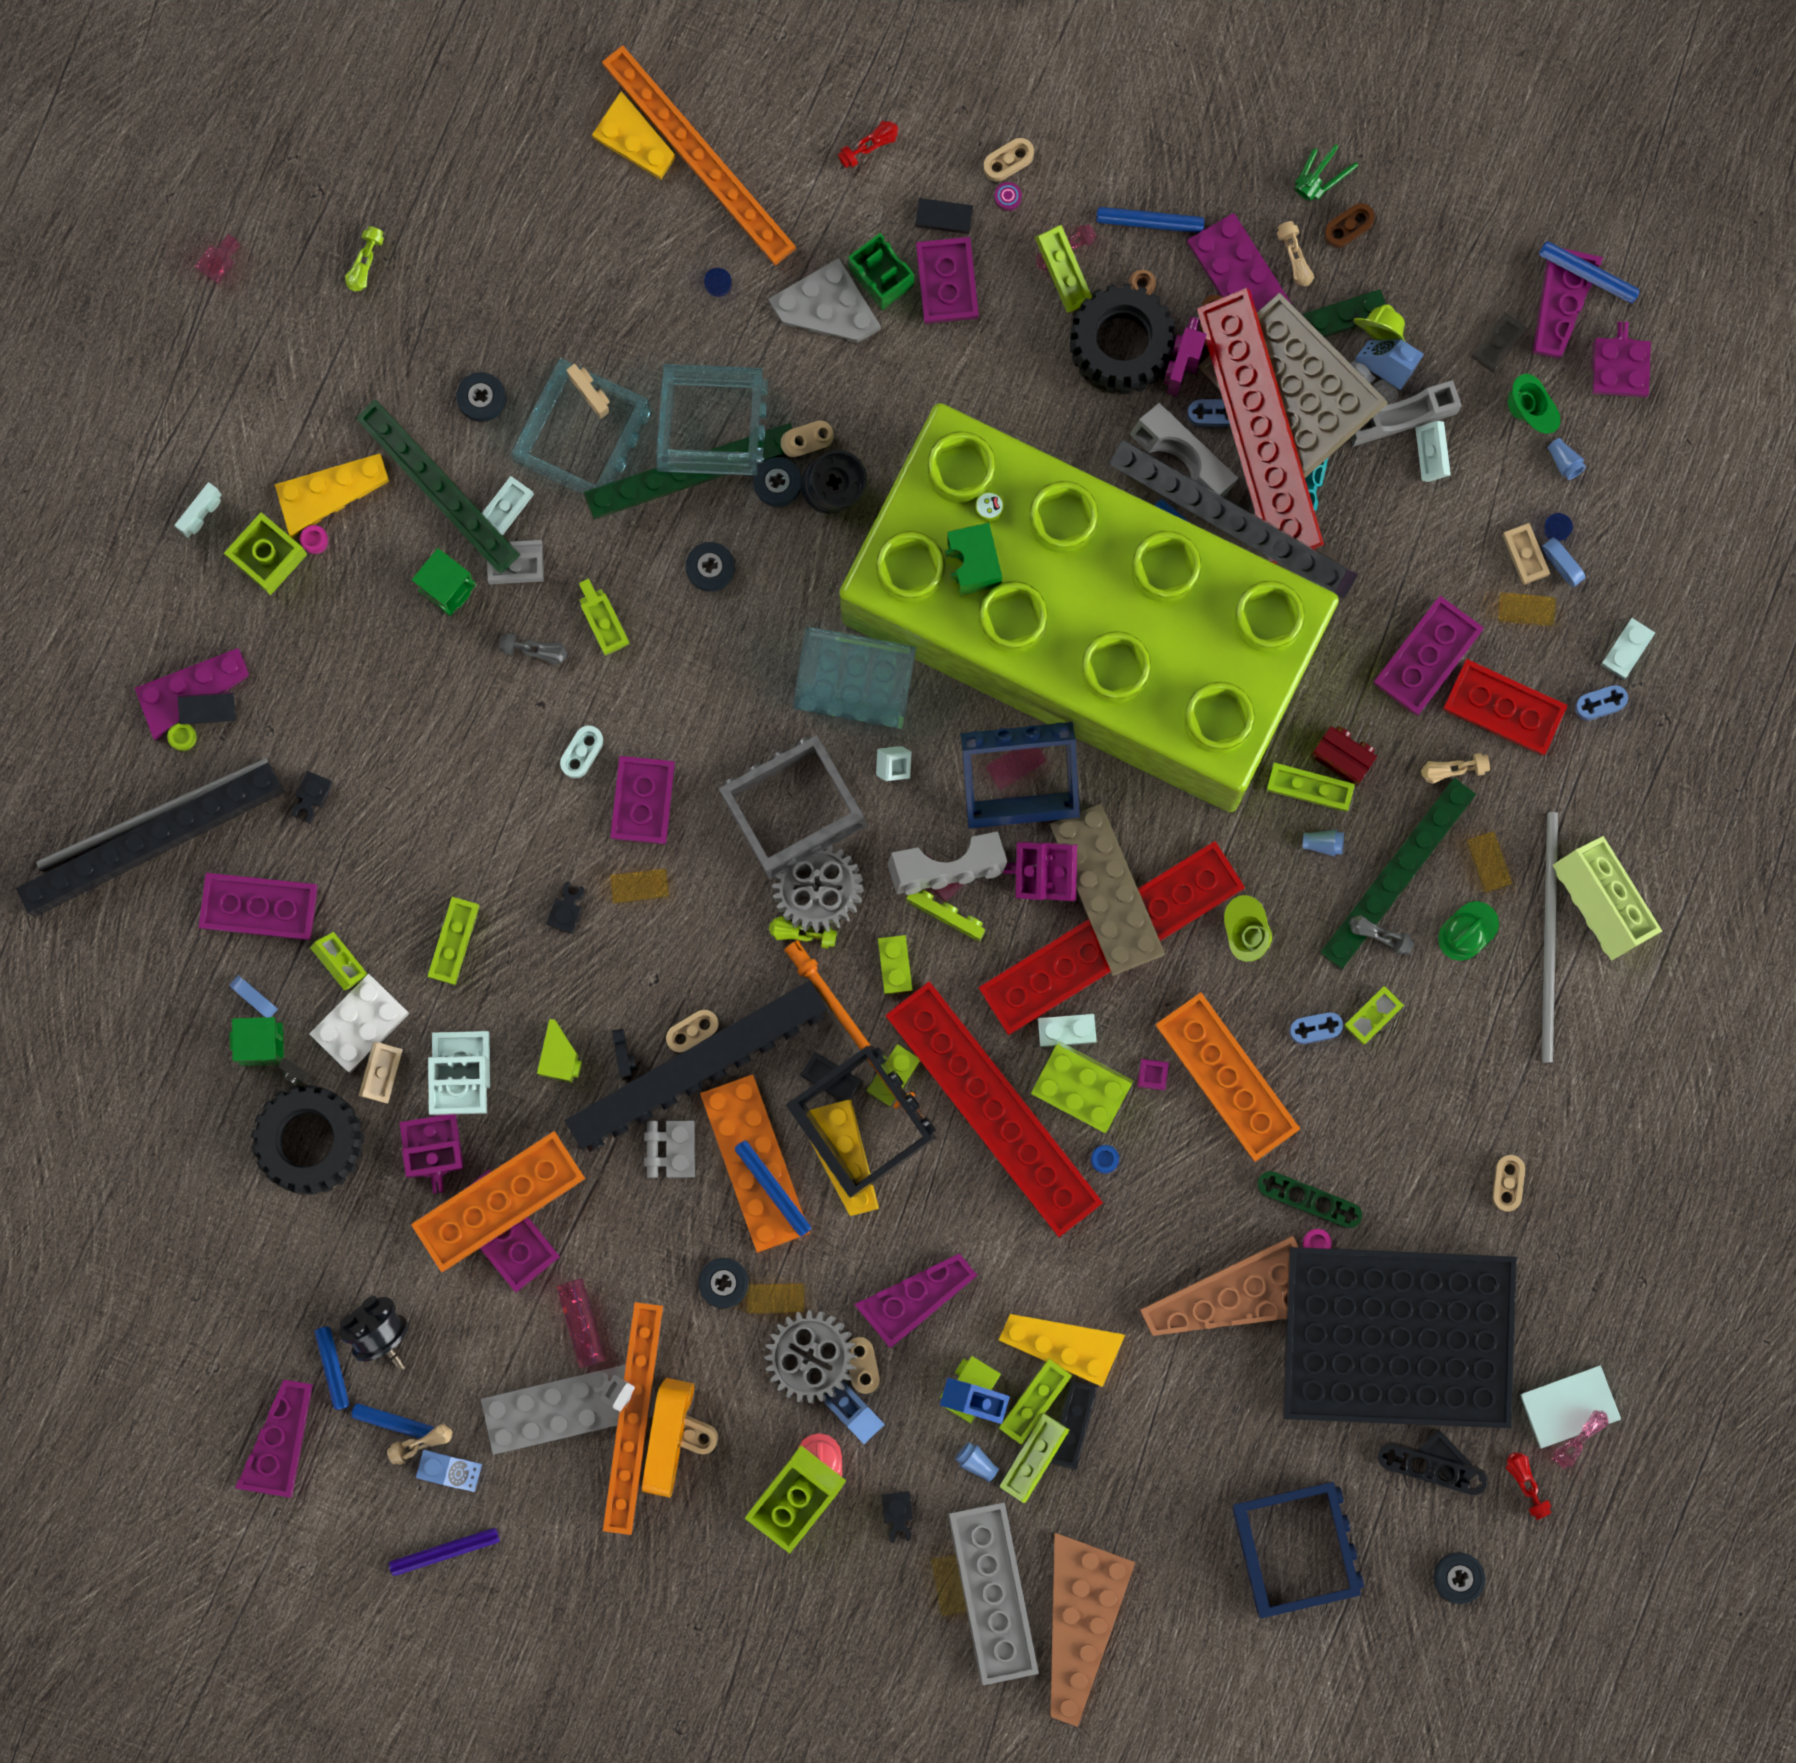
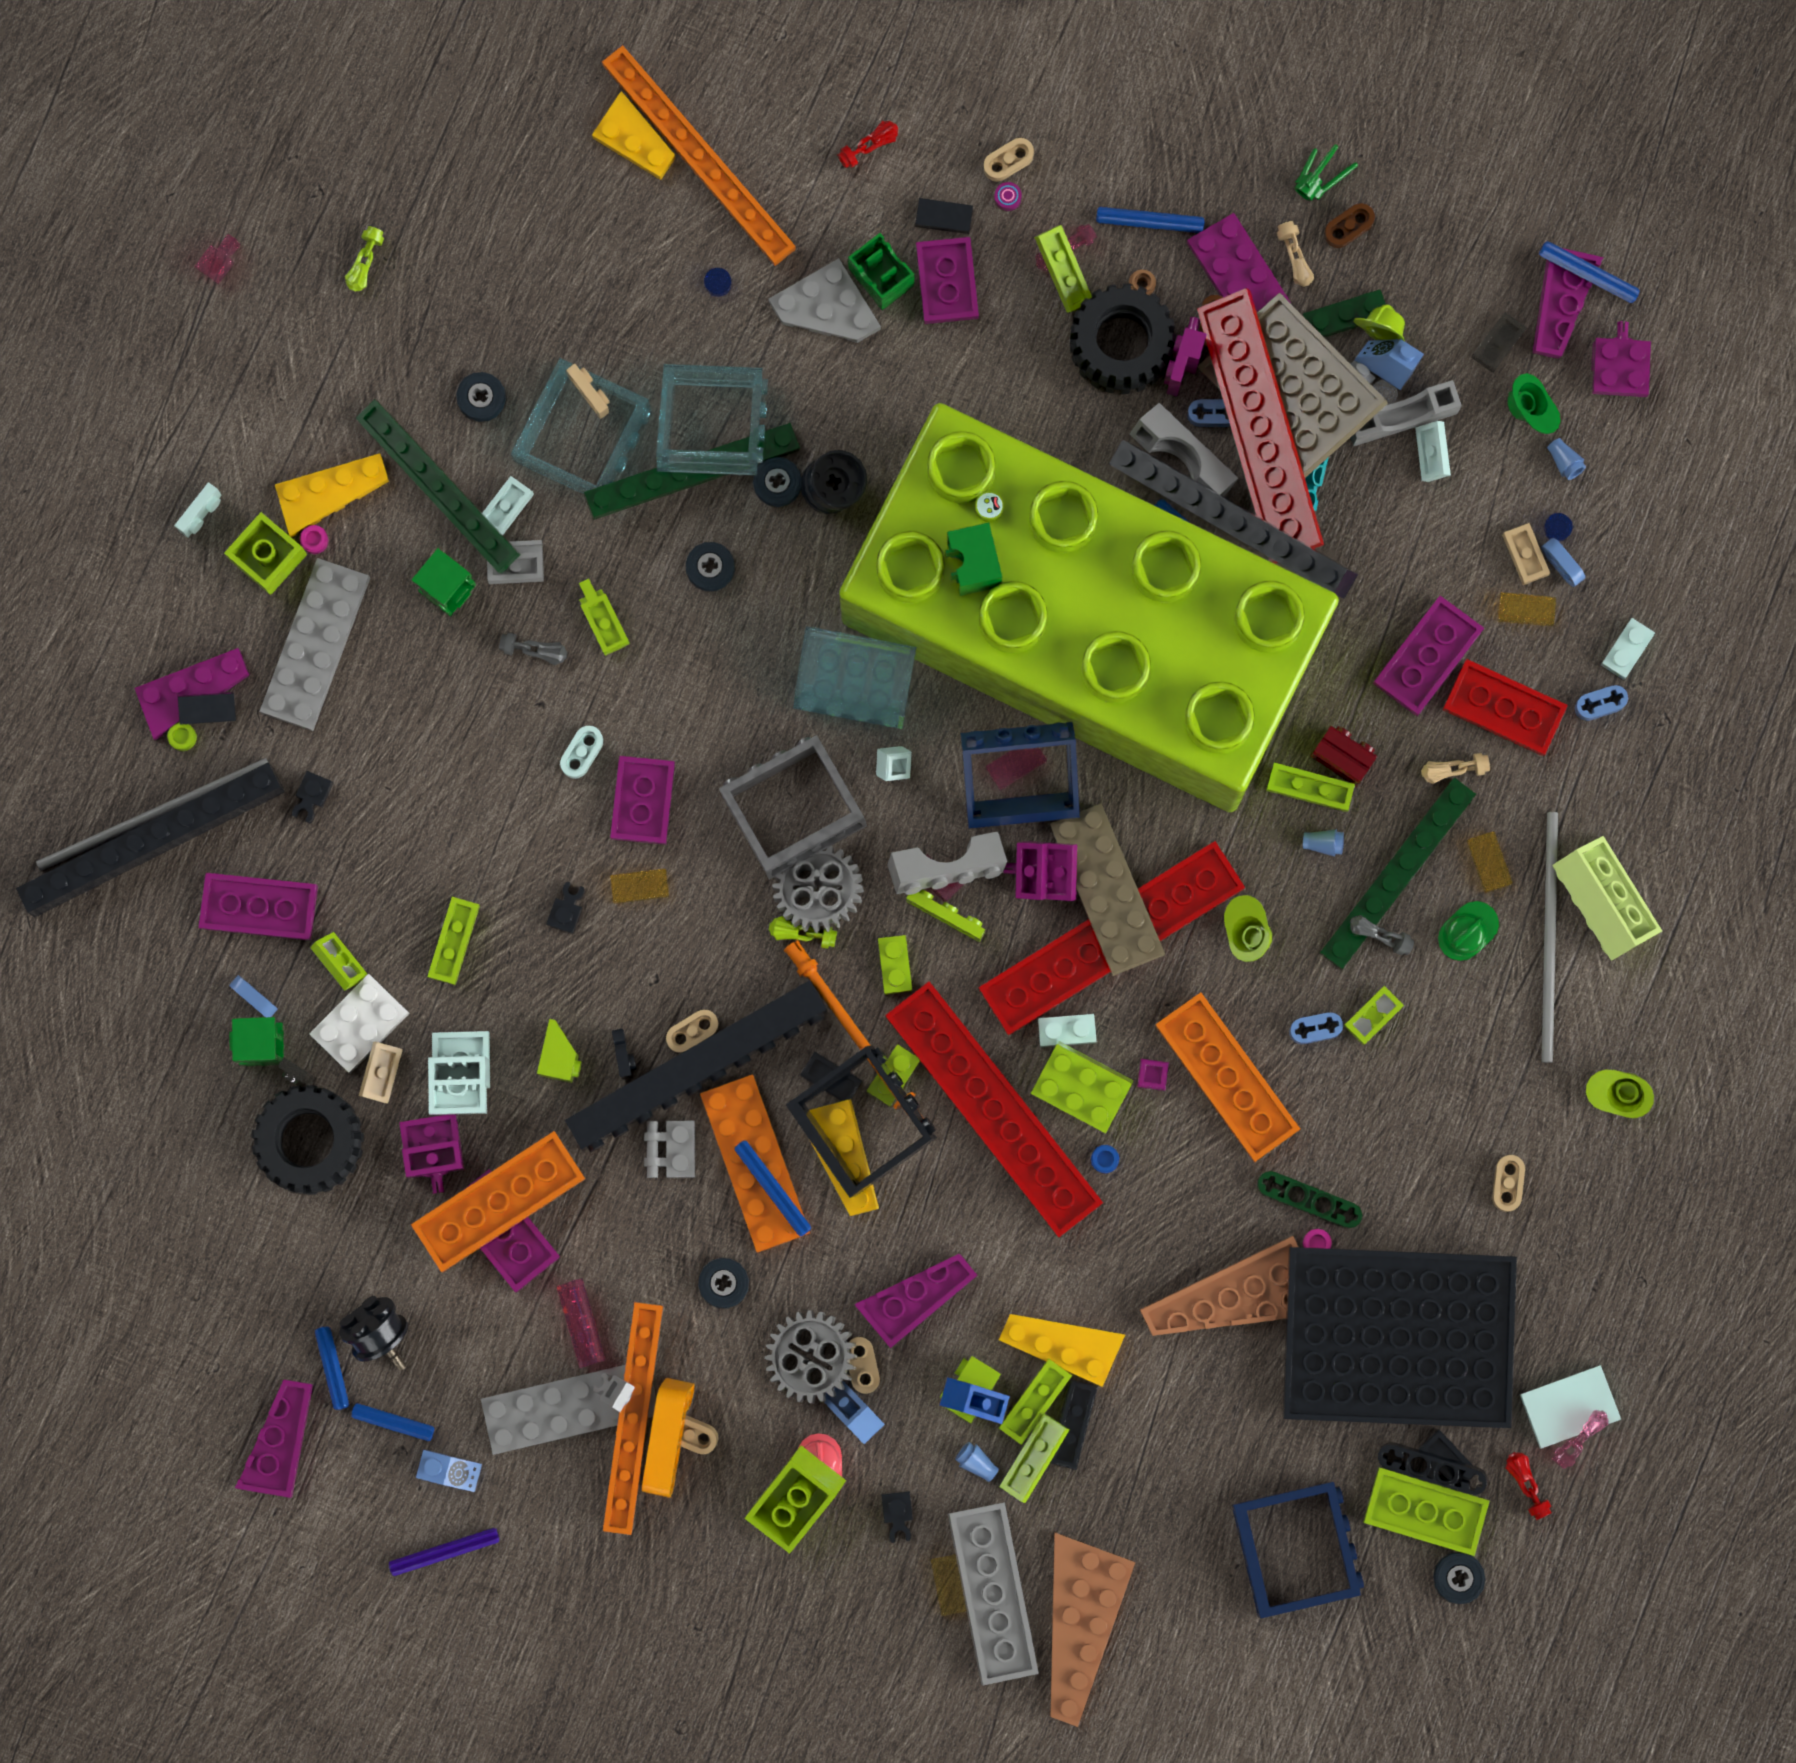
(315, 644): none -> light grey plate
(399, 1454): tan piece -> none
(775, 1298): clear yellow tile -> none
(809, 438): tan plate -> none
(1426, 1511): none -> lime plate
(1620, 1093): none -> lime piece

